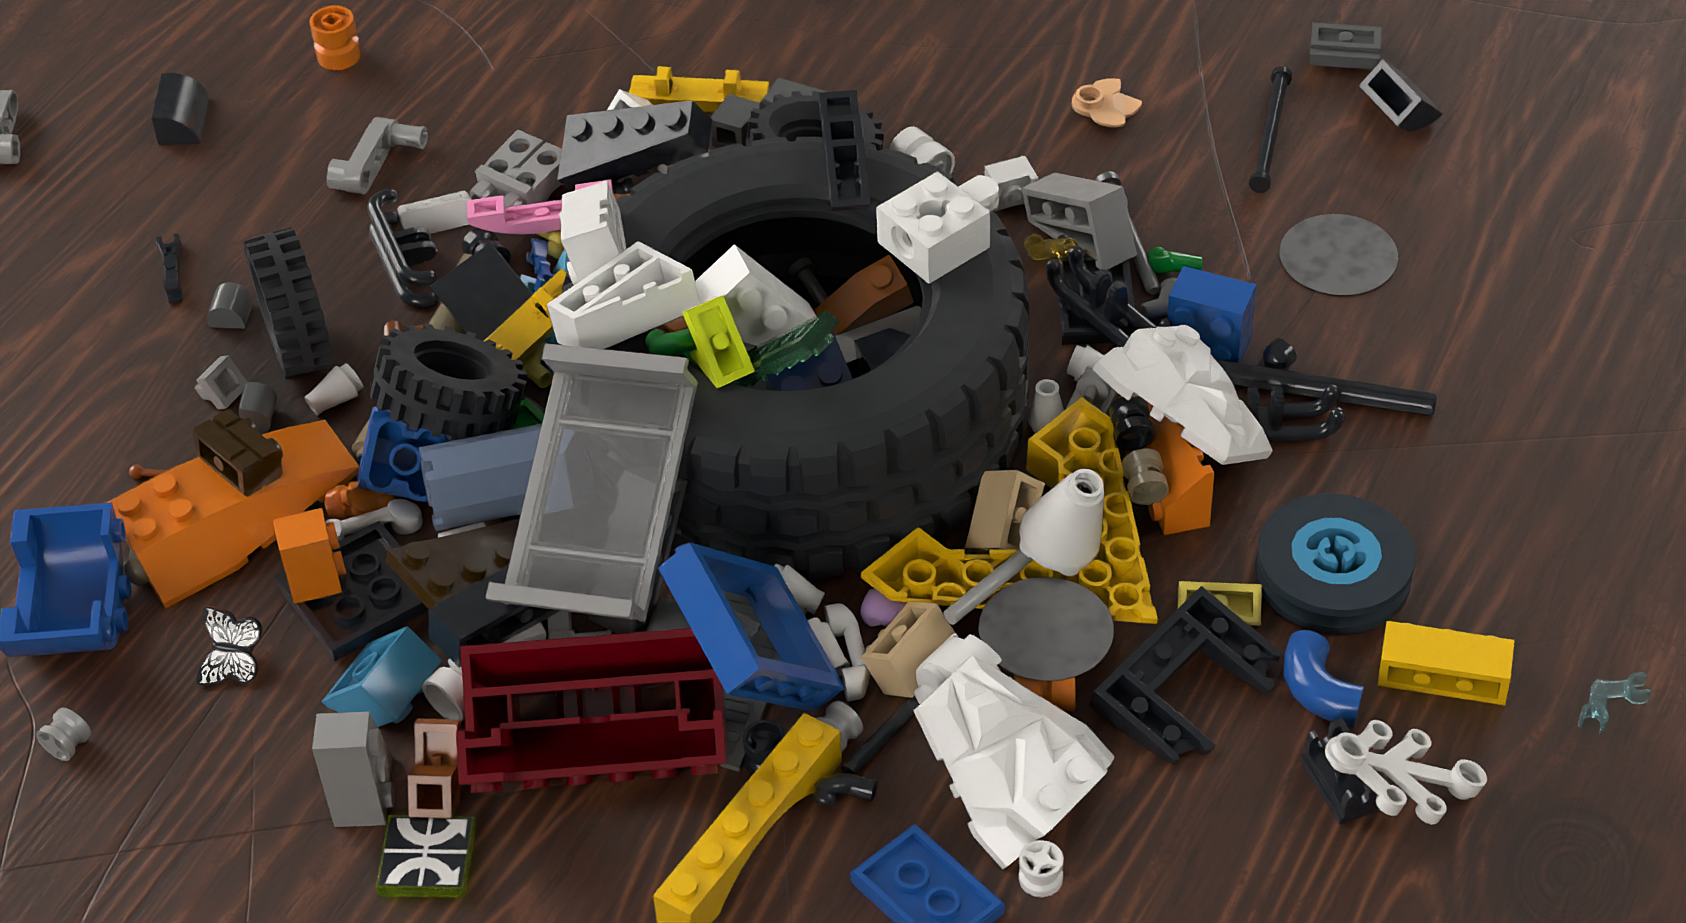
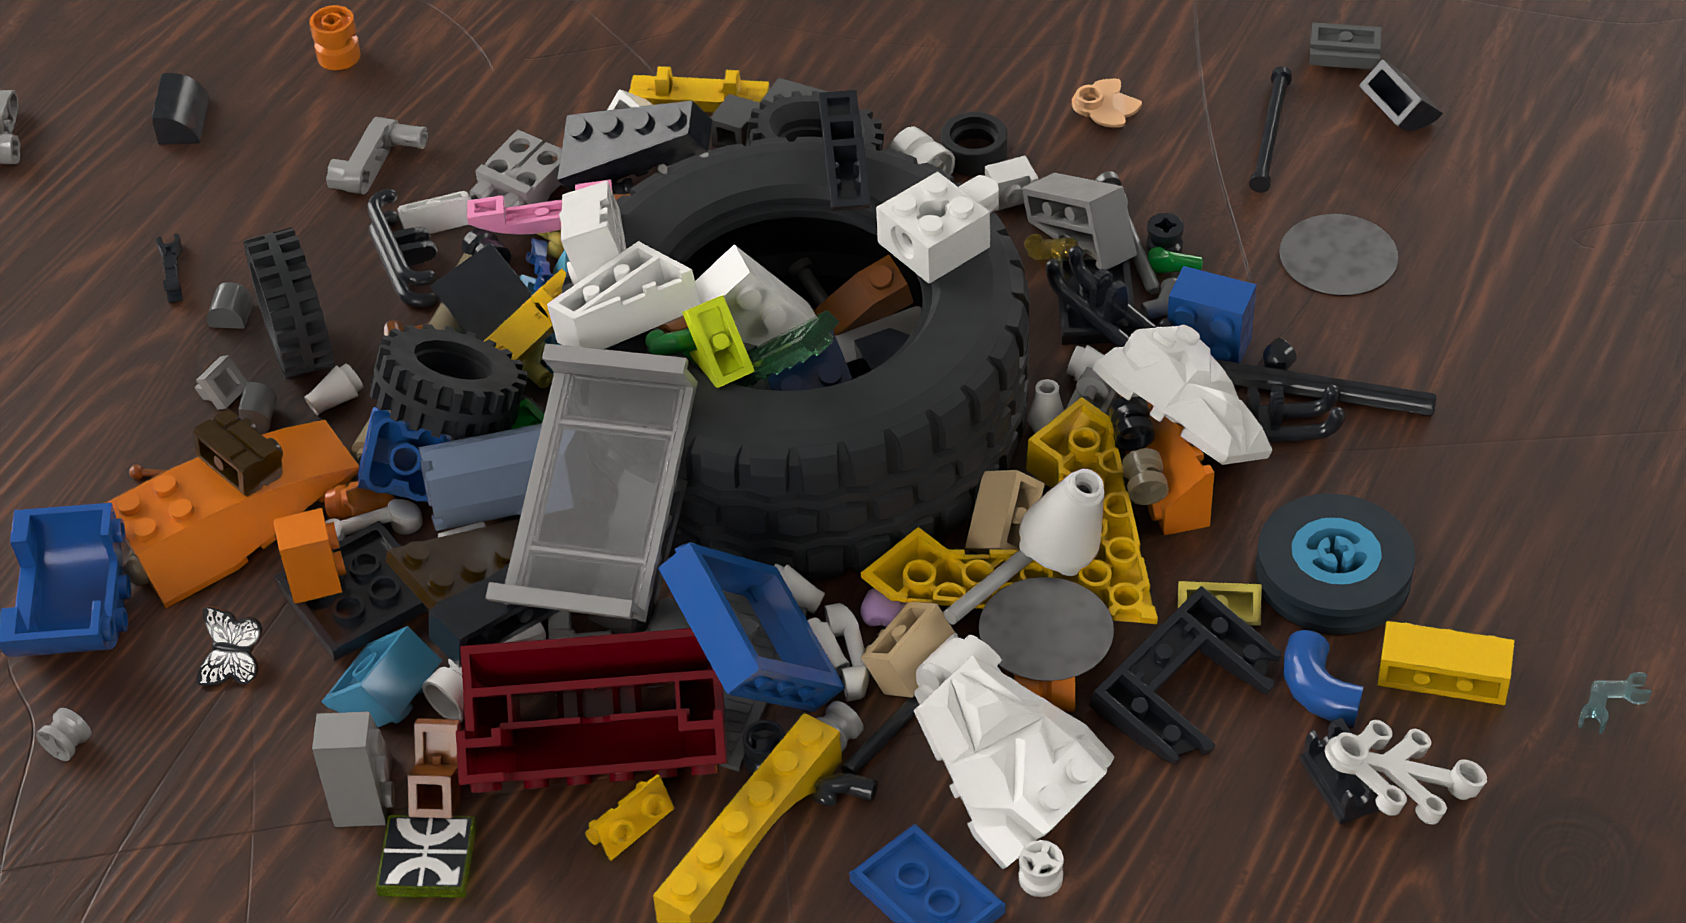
(632, 817): none -> yellow hinge
(975, 125): none -> black tyre
(1165, 231): none -> black wheel

